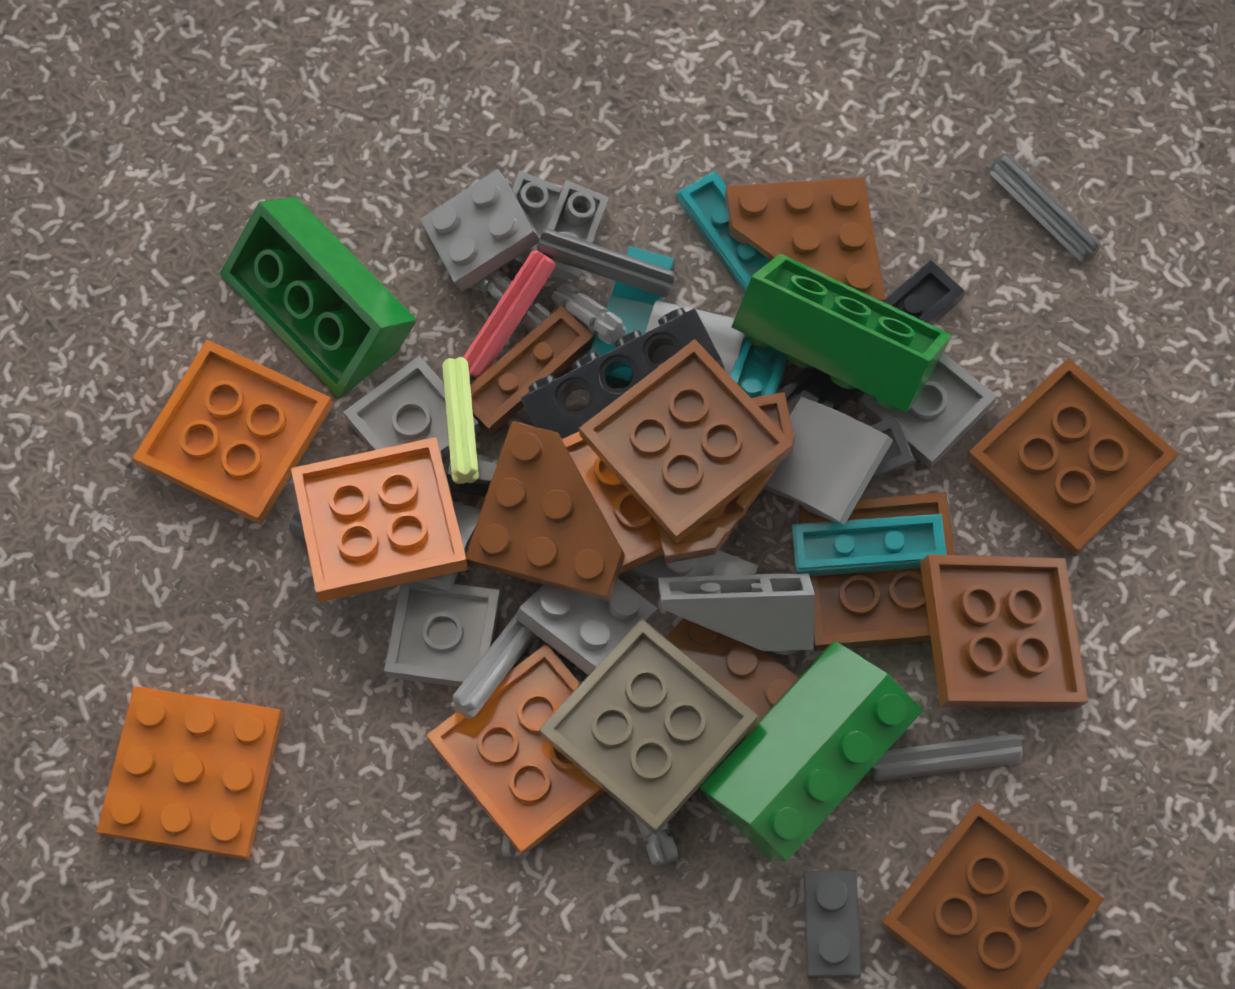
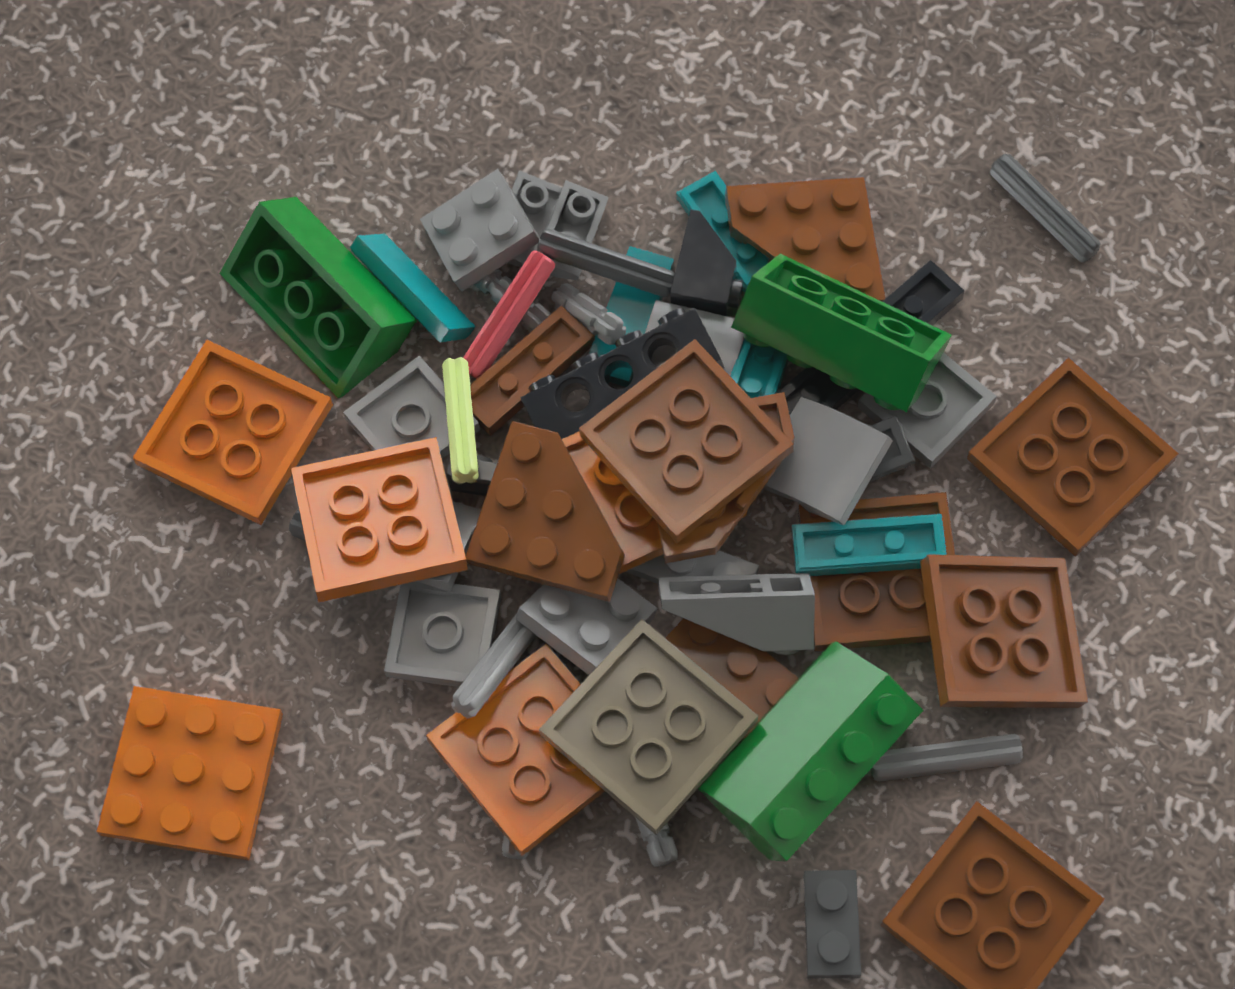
(412, 287): none -> teal tile
(705, 270): none -> black slope

